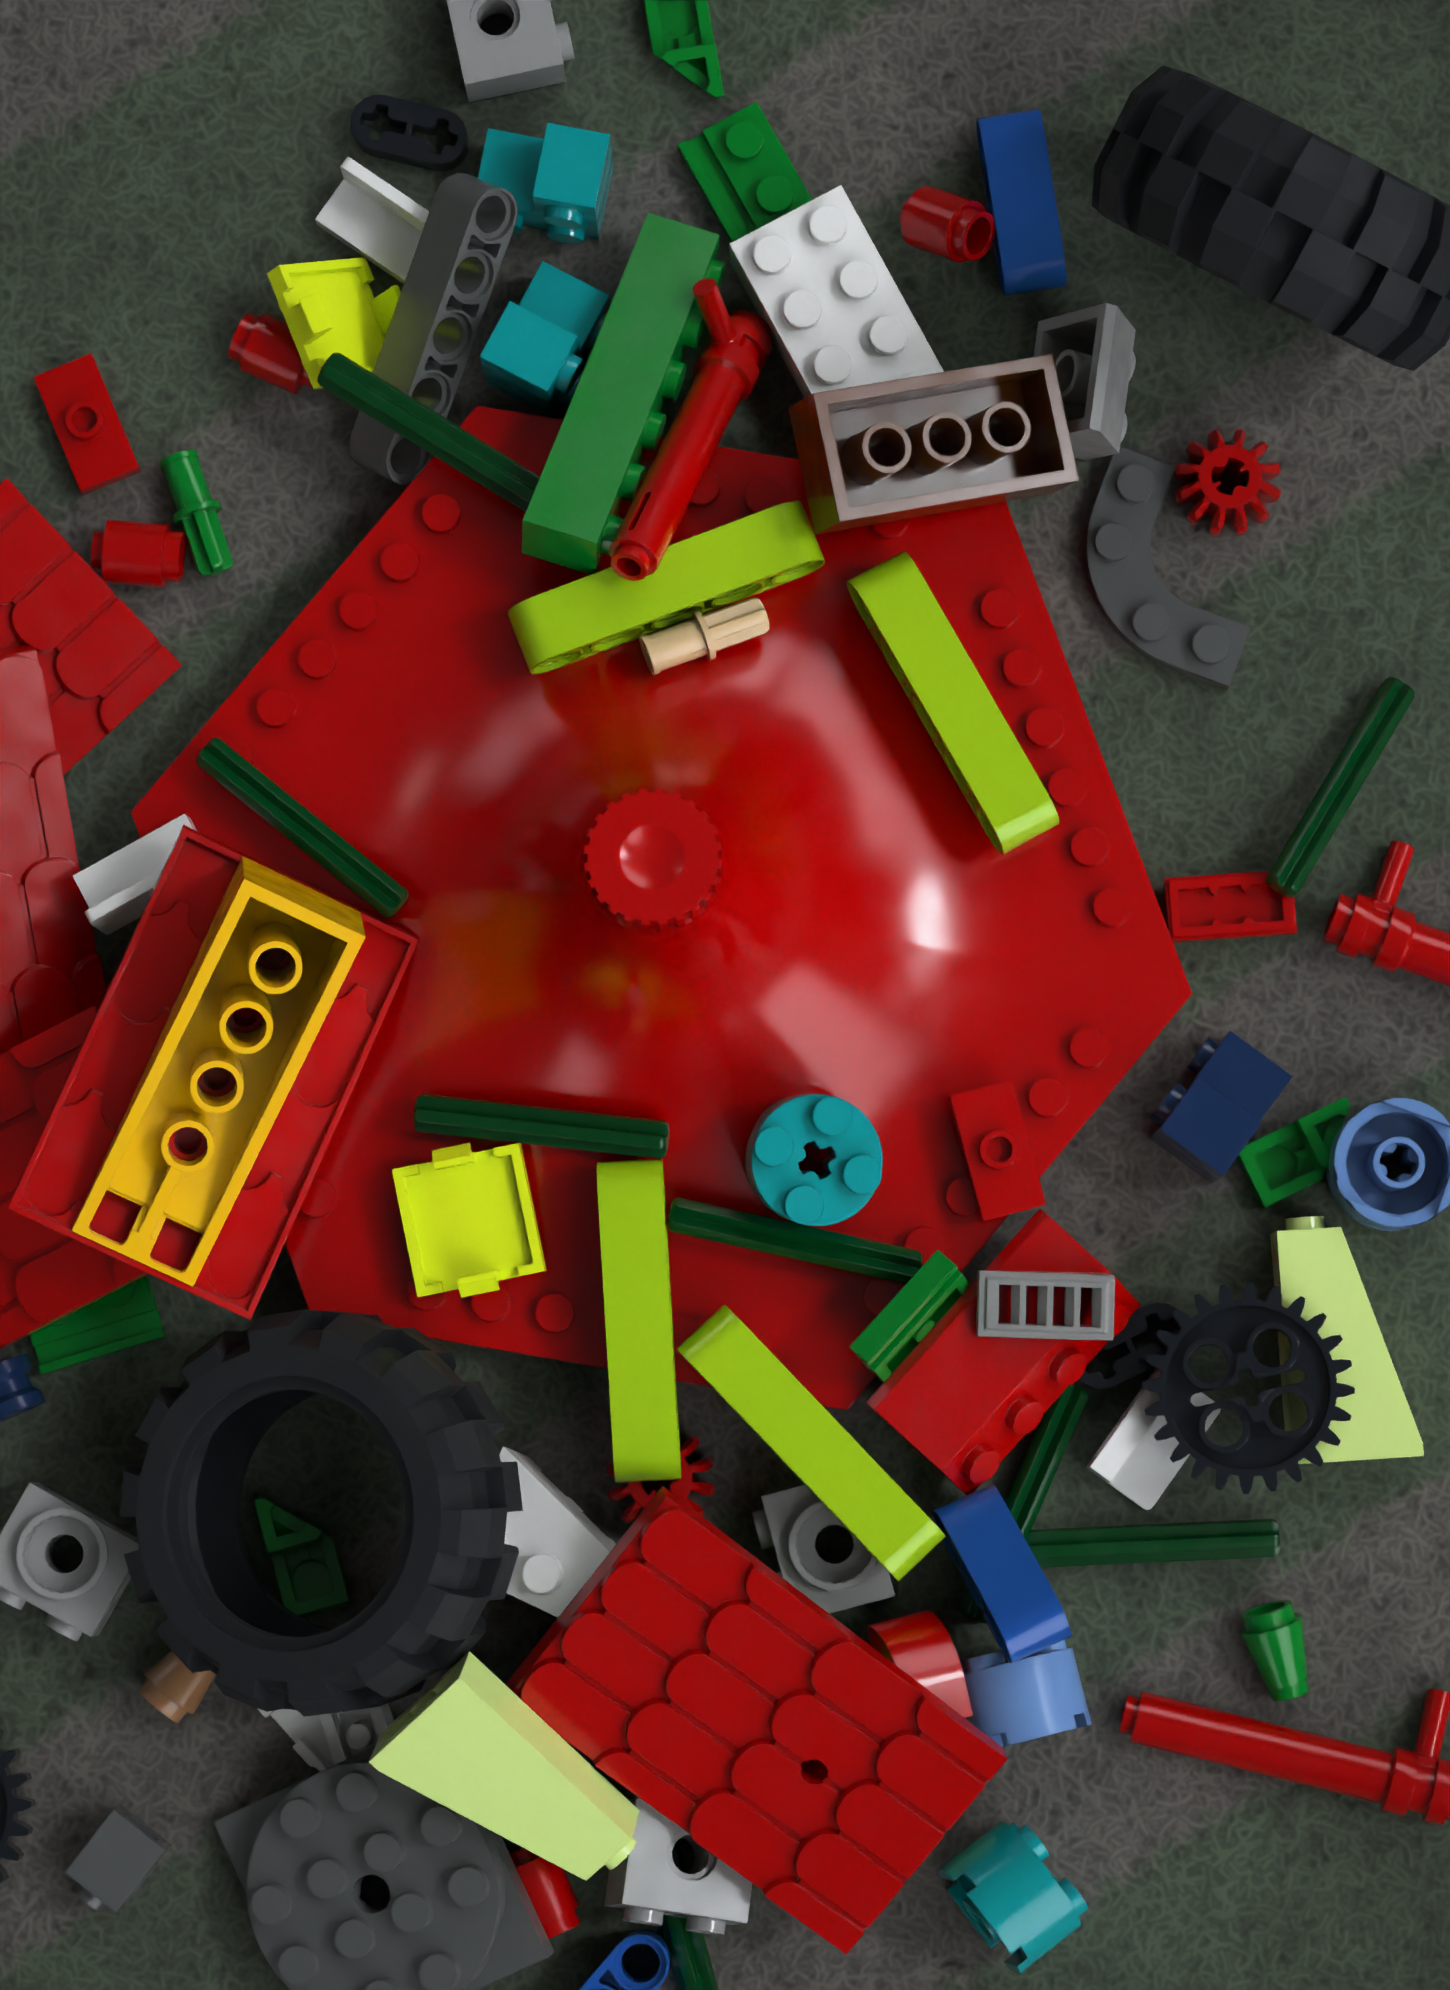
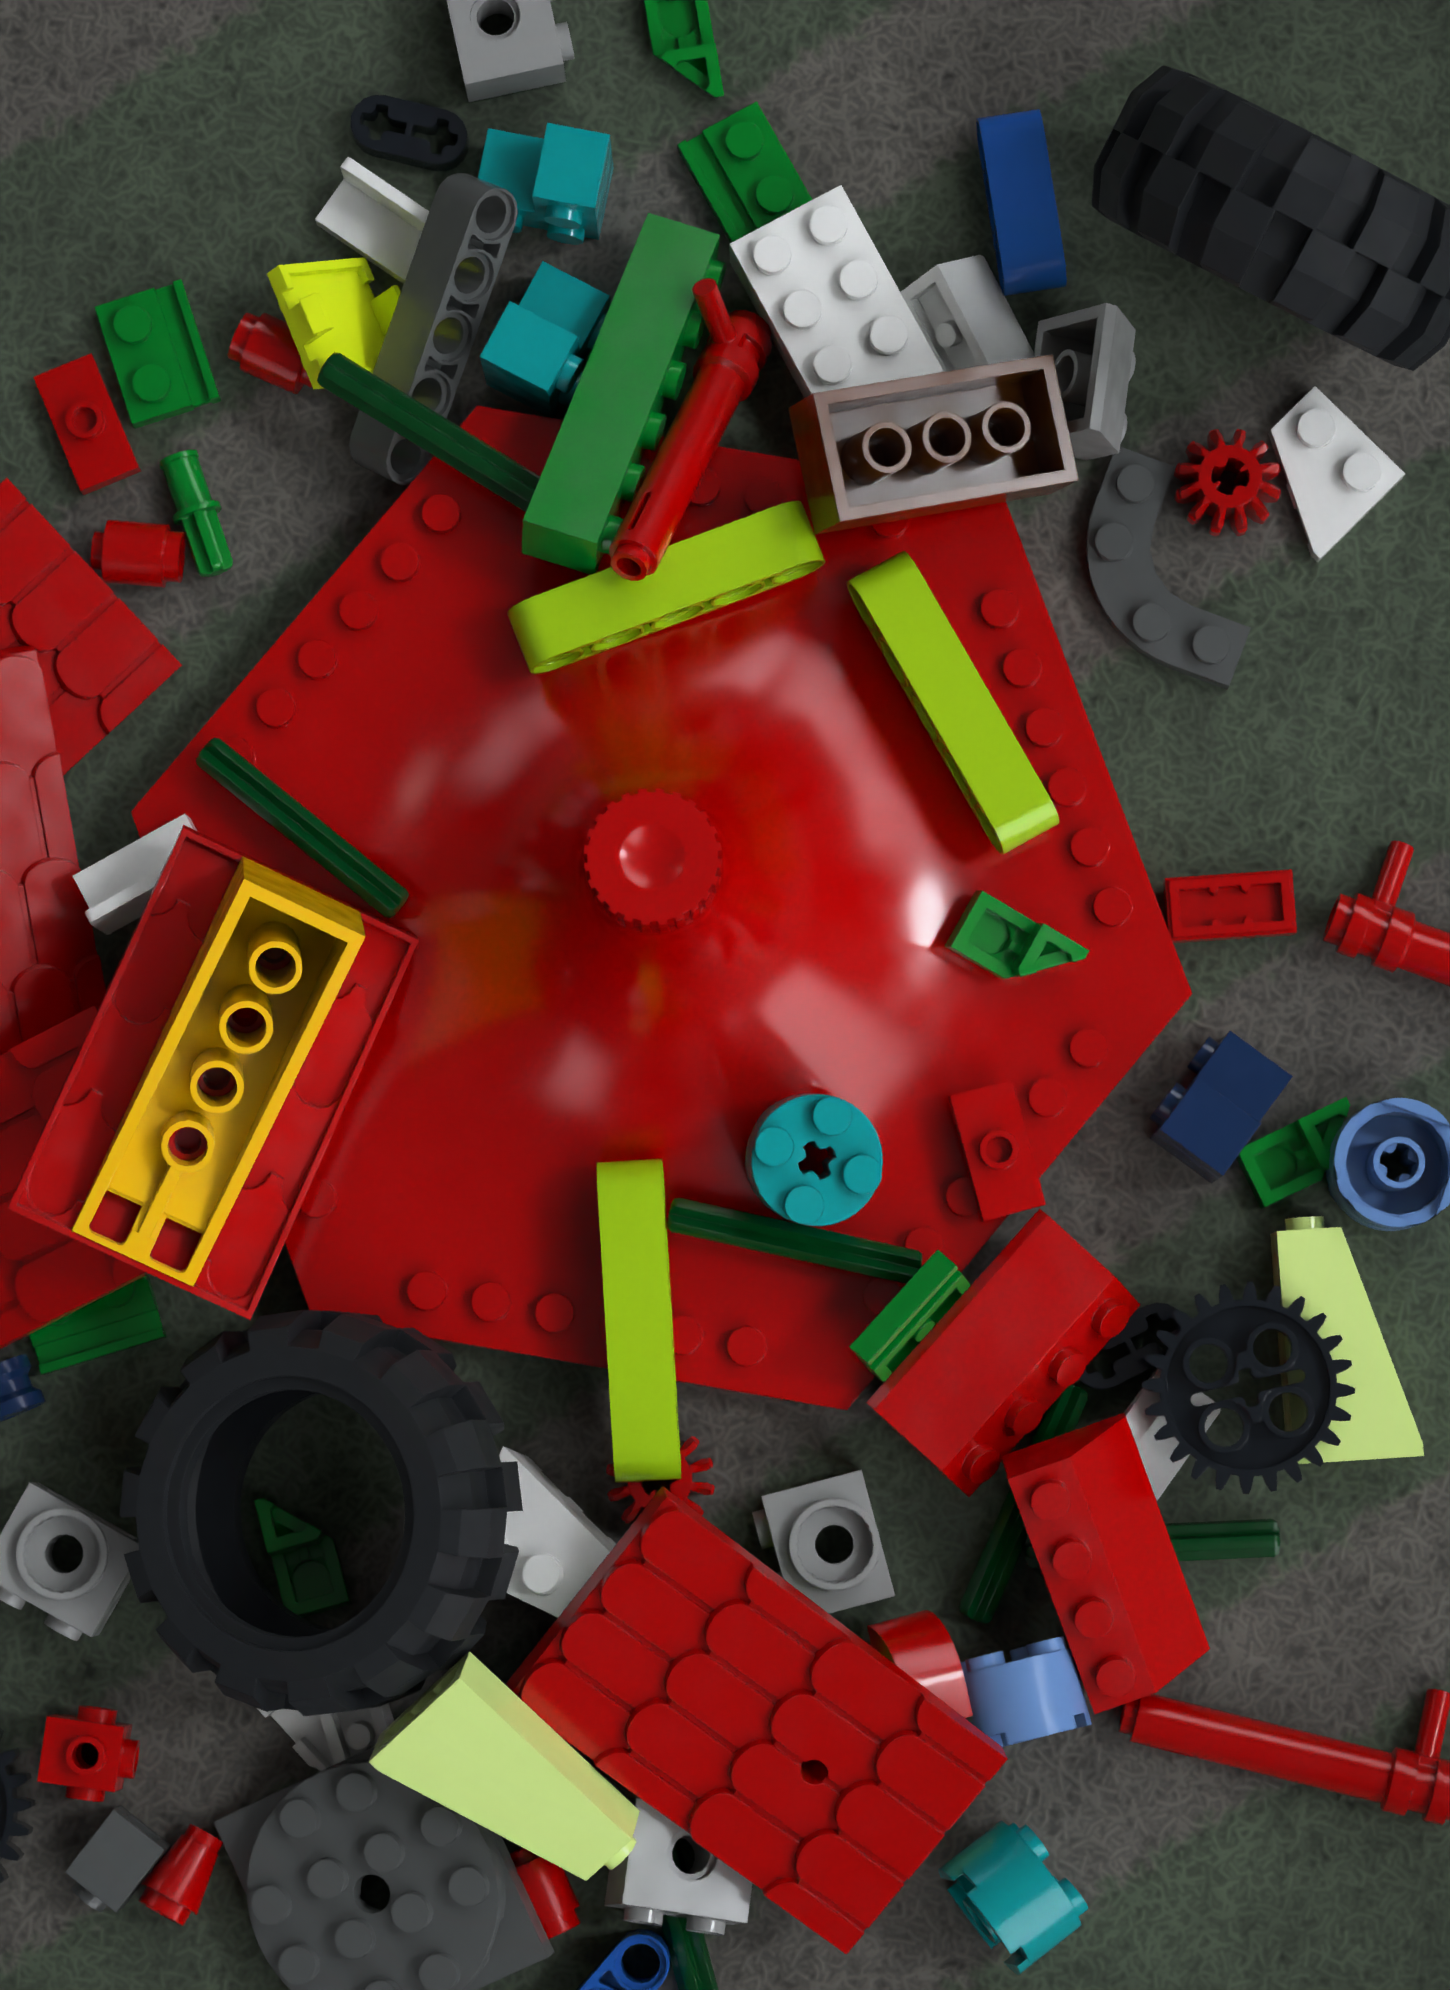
(64, 1757): none -> red brick
(157, 354): none -> green plate
(174, 1687): medium nougat cone -> none
(181, 1876): none -> red cone
(469, 1220): neon yellow piece -> none
(541, 1126): dark green axle -> none
(704, 635): tan axle -> none
(811, 1442): lime beam -> none
(946, 224): red brick -> none
(966, 315): none -> white panel
(1002, 1573): blue beam -> none
(1008, 941): none -> green slope
(1101, 1306): light grey slope -> none
(1107, 1561): none -> red slope
(1277, 1648): green cone -> none
(1329, 470): none -> white wing
(1340, 787): dark green axle -> none

